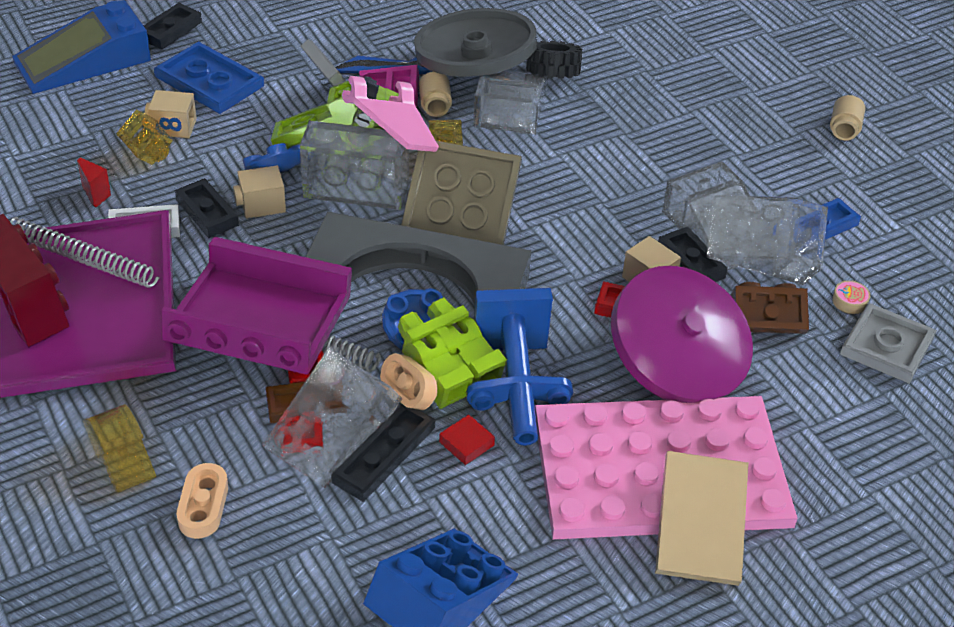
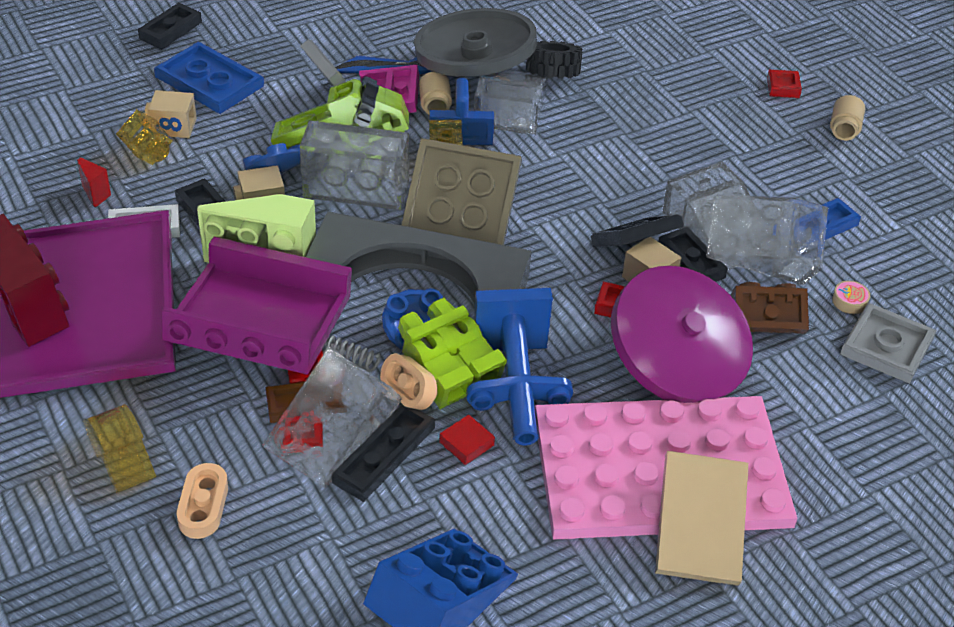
(70, 255): light grey piece -> none
(87, 47): blue slope -> none
(266, 221): none -> yellowish green slope
(397, 116): bright pink flag -> none
(476, 125): none -> blue plate
(637, 230): none -> black tile
(784, 83): none -> red tile

